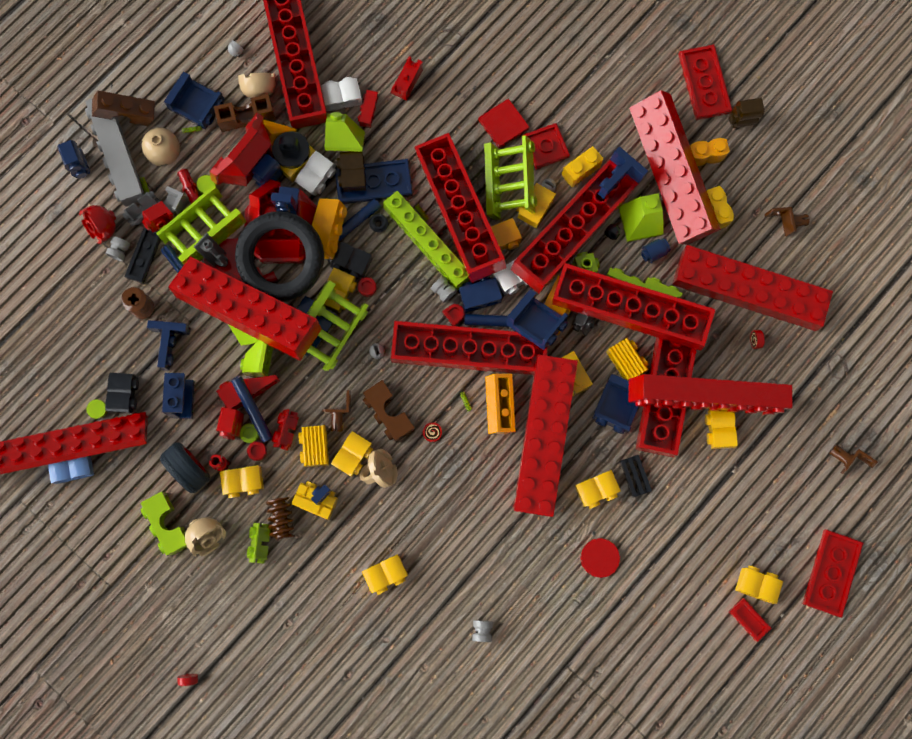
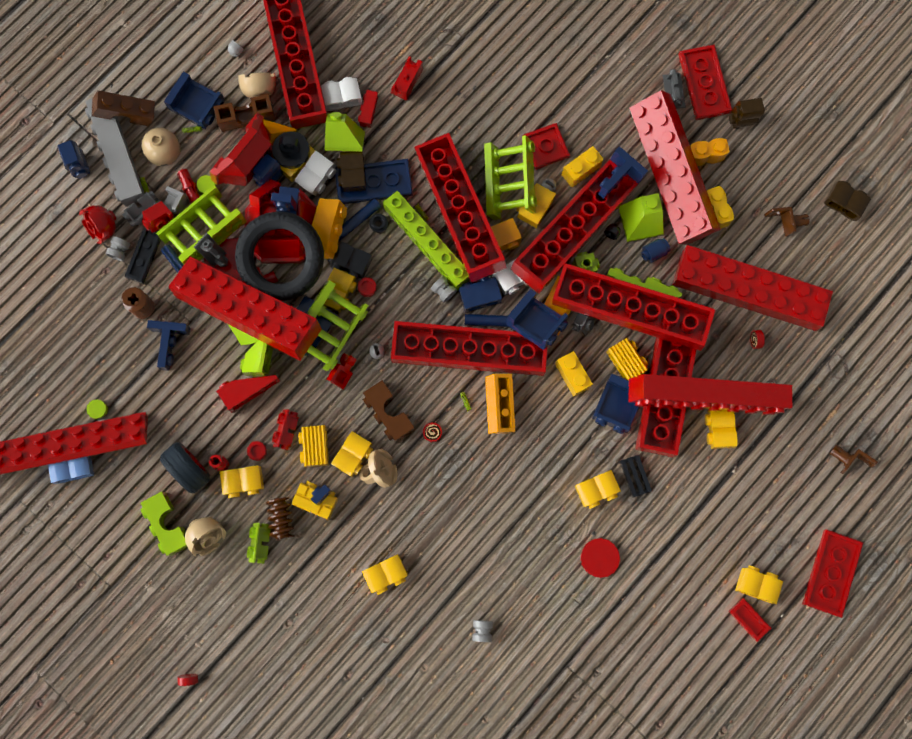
(121, 393): black brick -> none
(178, 396): dark blue panel -> none
(230, 423): red brick -> none
(249, 433): lime tile -> none
(251, 408): dark blue piece -> none
(337, 414): reddish brown bracket -> none
(340, 373): none -> red plate
(454, 314): red tile -> none
(503, 123): red tile -> none
(545, 435): red brick -> none
(674, 86): none -> dark grey hinge
(847, 200): none -> dark brown brick

